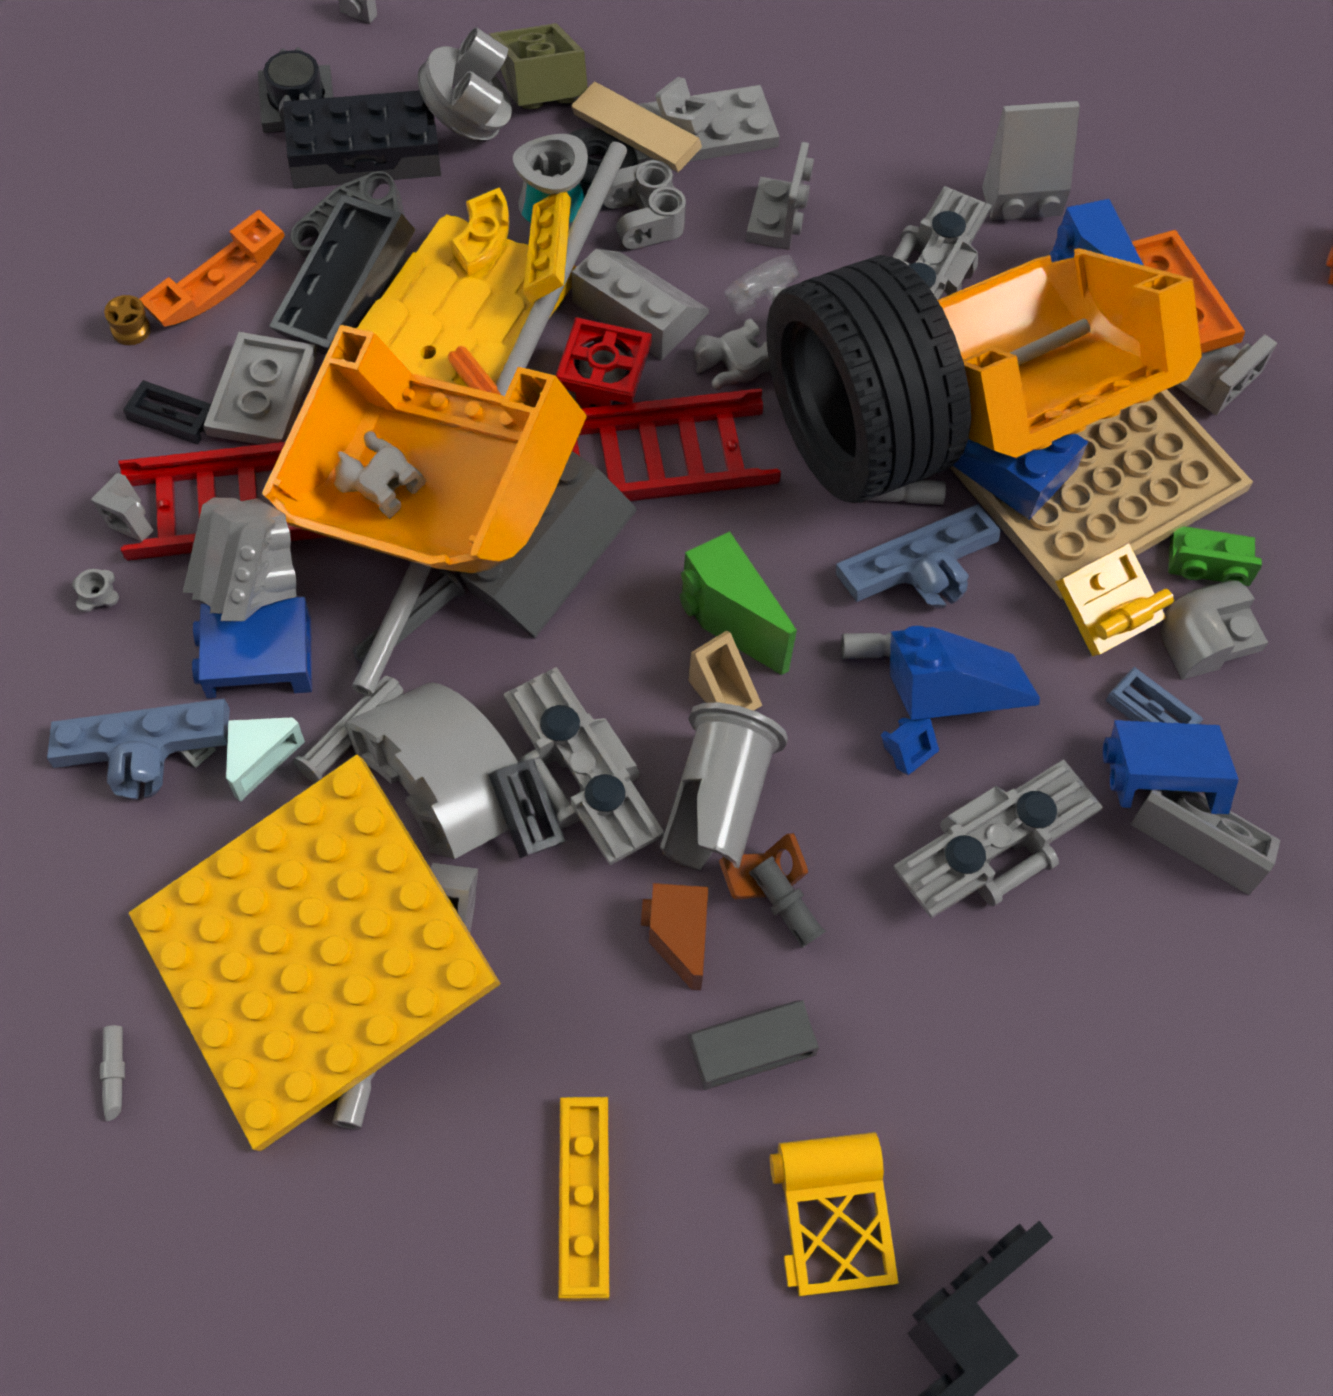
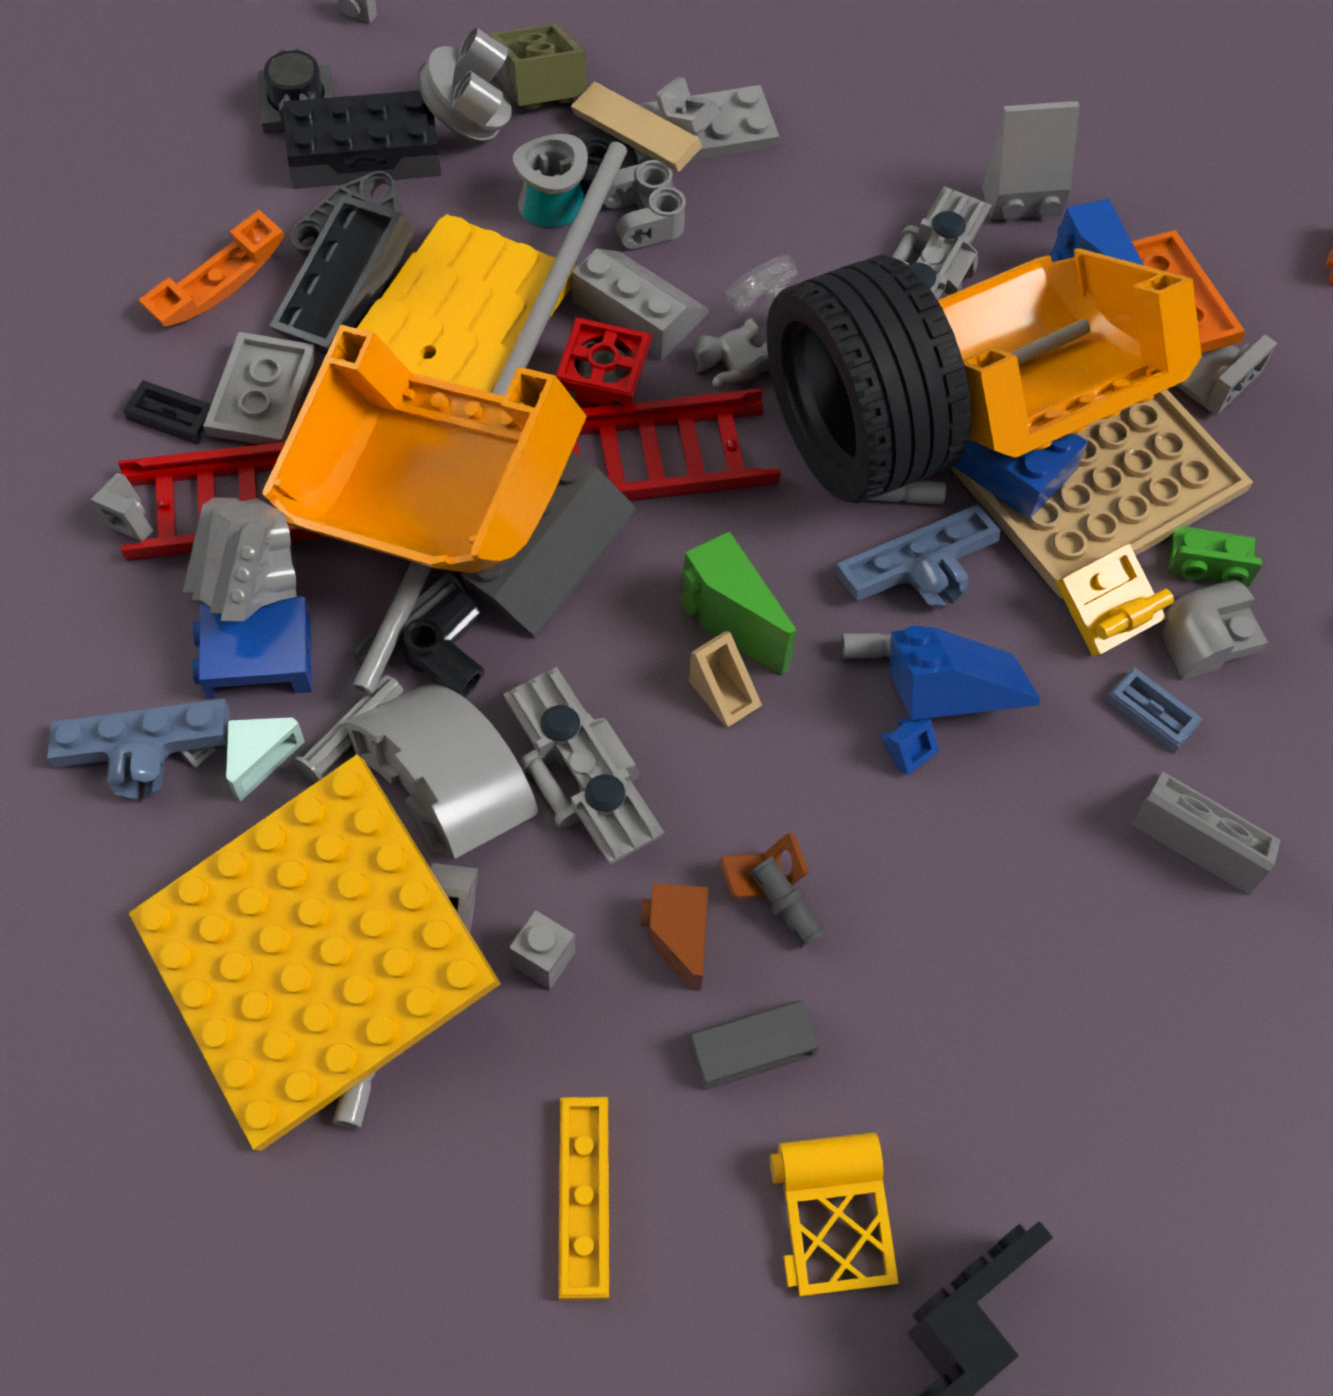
(90, 581): light grey plate -> none
(112, 1071): light grey piece -> none
(127, 320): pearl gold wheel -> none
(380, 477): light grey animal -> none
(442, 629): none -> black piece
(471, 371): orange axle -> none
(484, 233): yellow tile -> none
(519, 809): black tile -> none
(542, 949): none -> light grey brick
(547, 246): yellow tile -> none
(720, 783): light grey piece -> none
(777, 204): light grey bracket -> none
(990, 825): light grey piece -> none
(1170, 759): blue panel -> none

